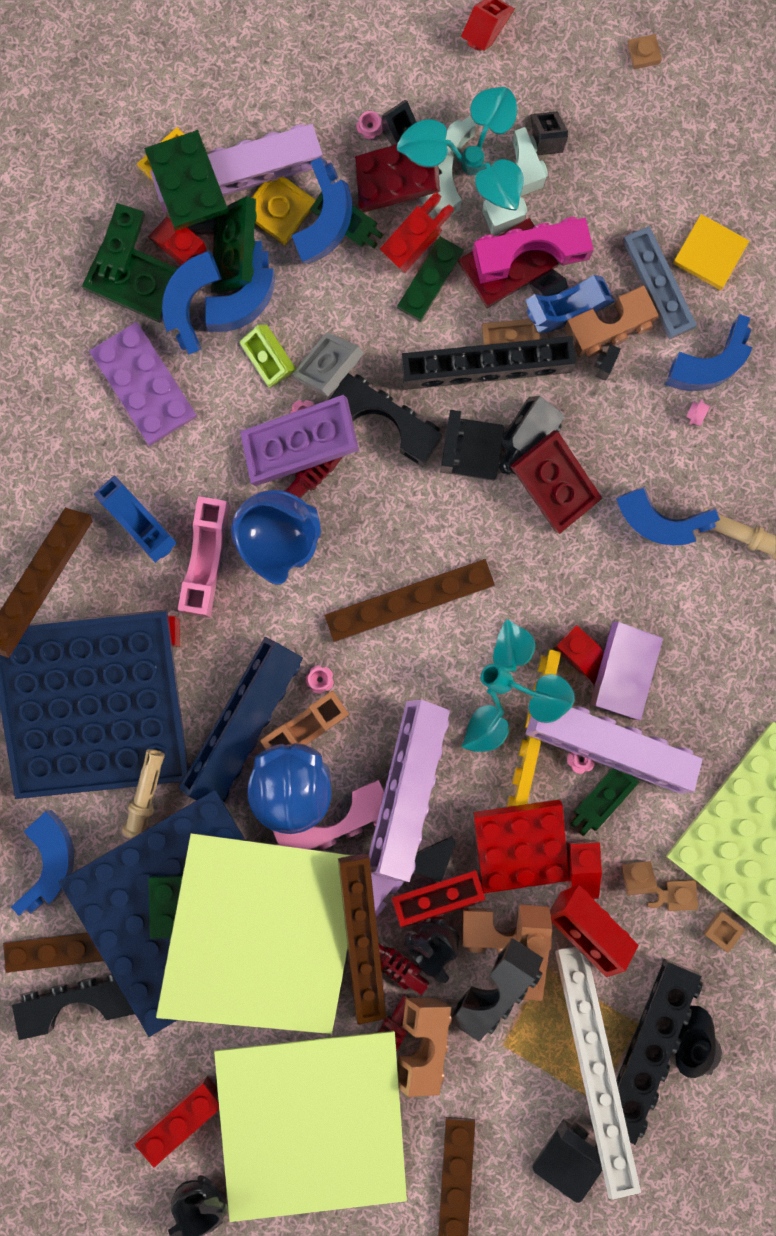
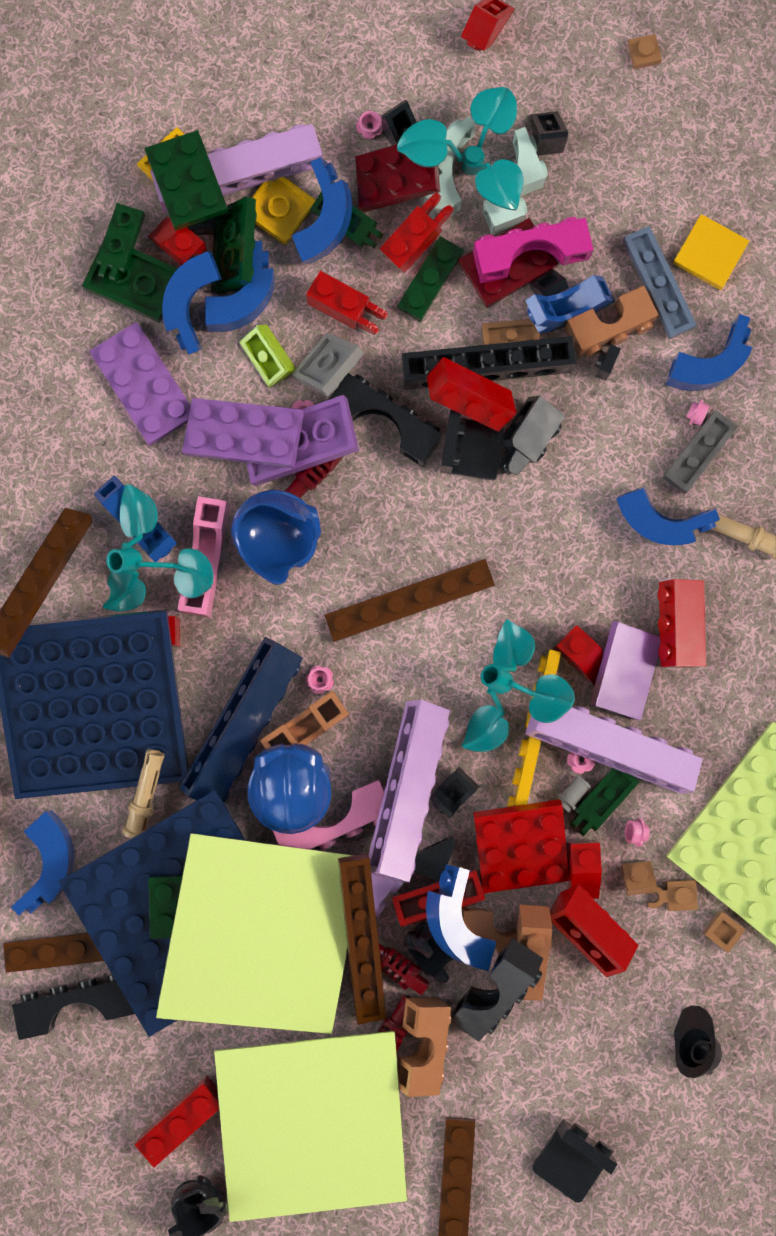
(128, 592): none -> teal plant
(243, 432): none -> medium lavender plate
(343, 303): none -> red hinge
(447, 924): none -> blue arch
(453, 792): none -> black bracket
(471, 394): none -> red brick
(546, 1035): clear yellow piece -> none
(556, 481): dark red plate -> none
(573, 793): none -> light grey pin
(598, 1074): white plate -> none
(636, 832): none -> bright pink plate
(669, 977): black brick -> none
(682, 623): none -> brick
(700, 451): none -> flat silver plate

